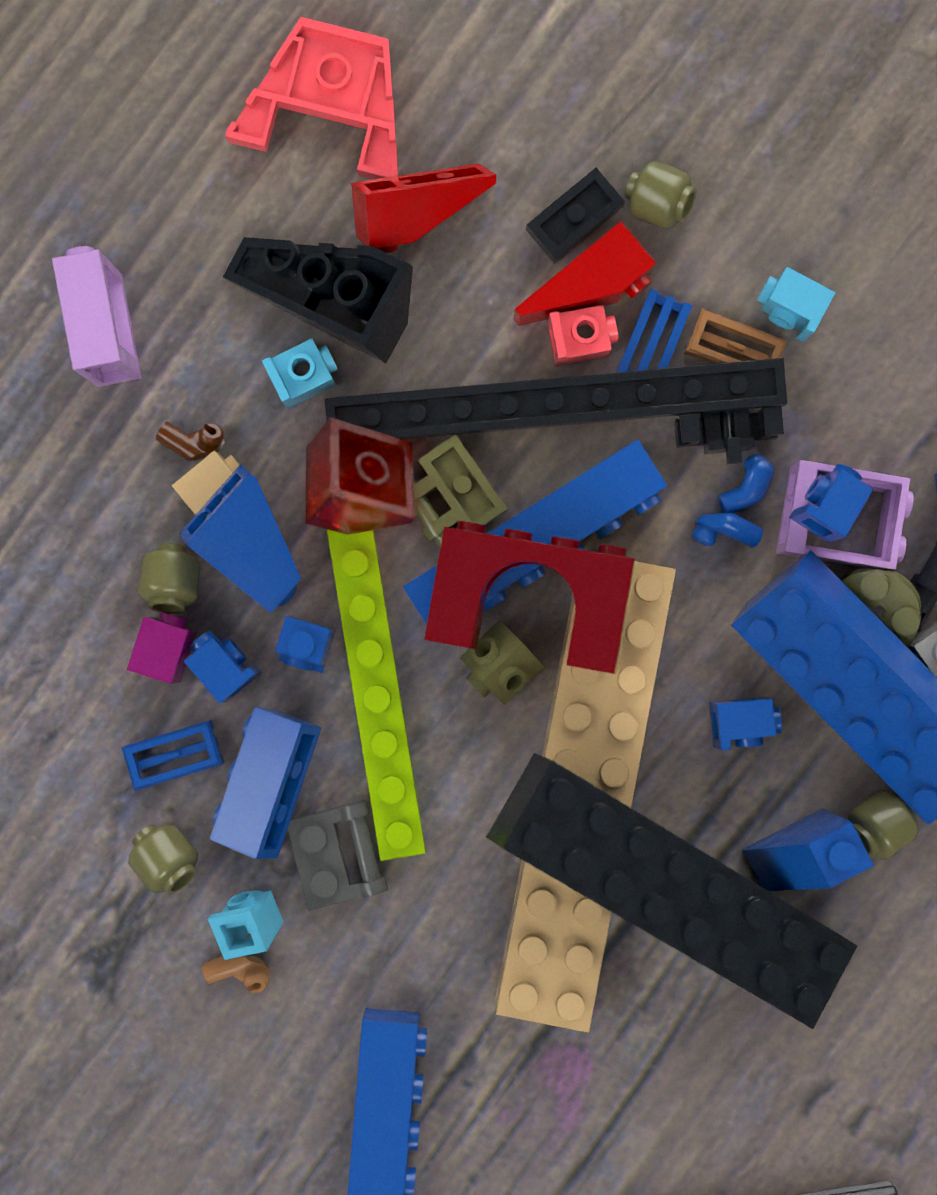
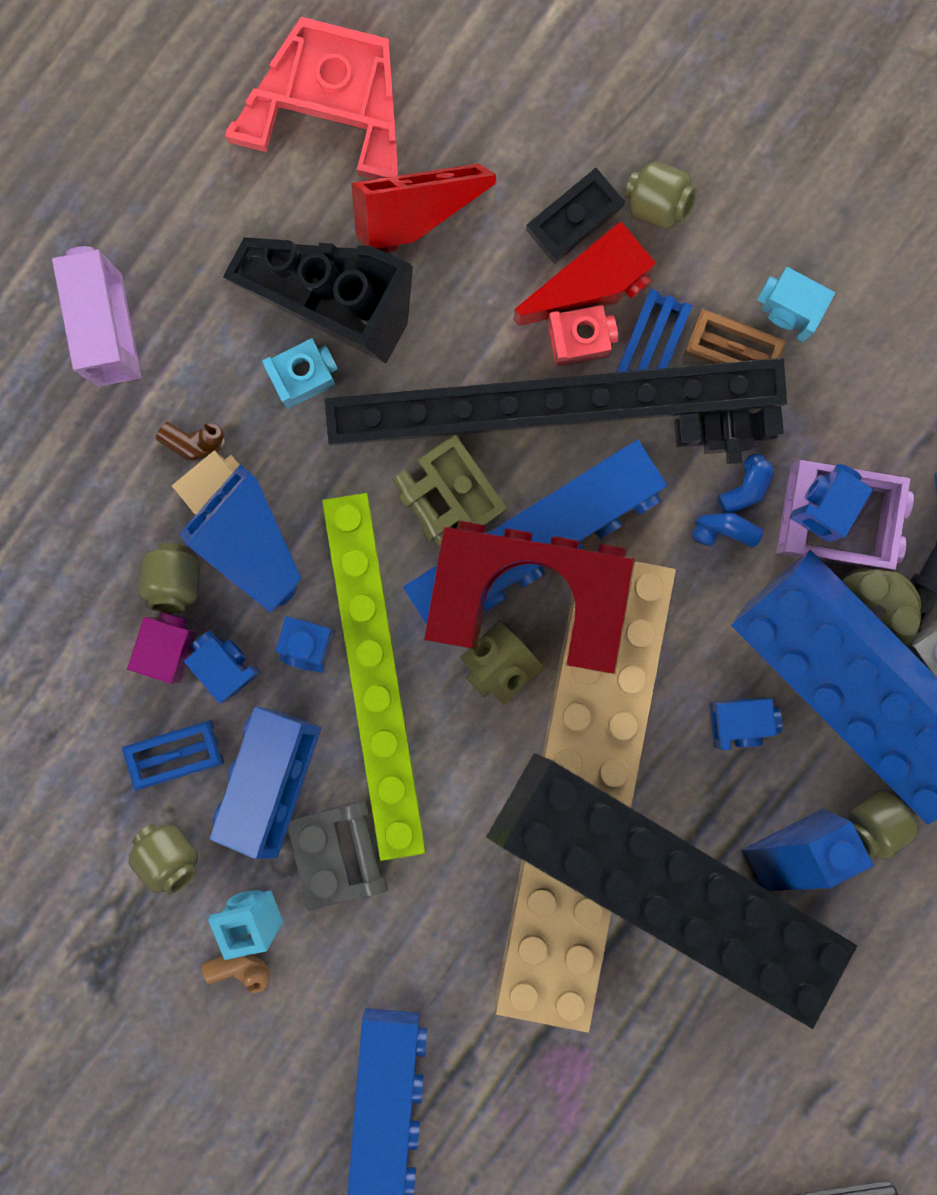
(358, 479): clear red slope -> none

